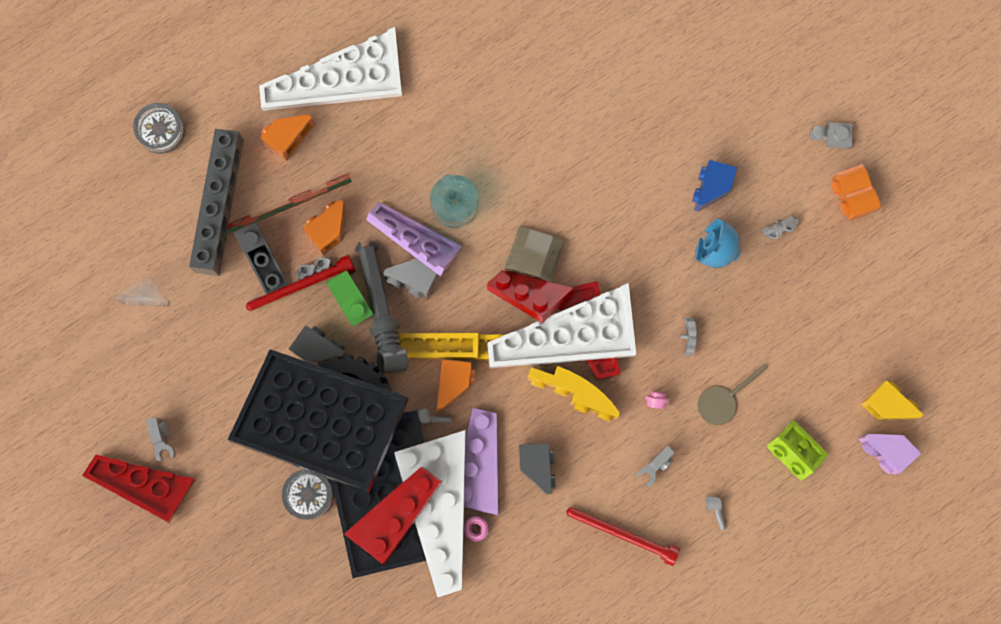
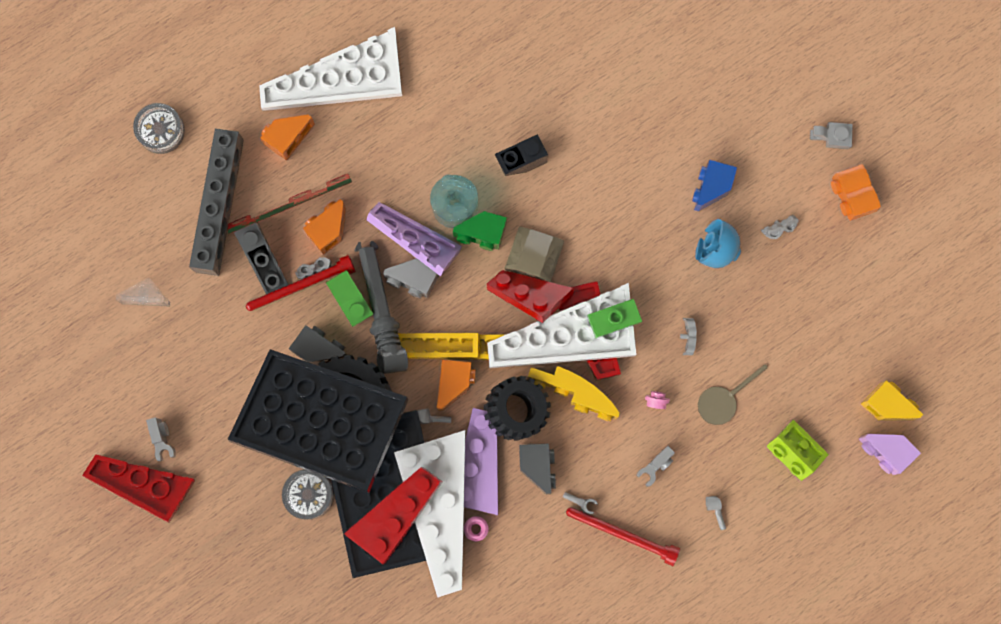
(482, 229): none -> green slope
(522, 156): none -> black slope
(534, 401): none -> black tyre
(579, 501): none -> light grey hand
(614, 318): none -> bright green plate

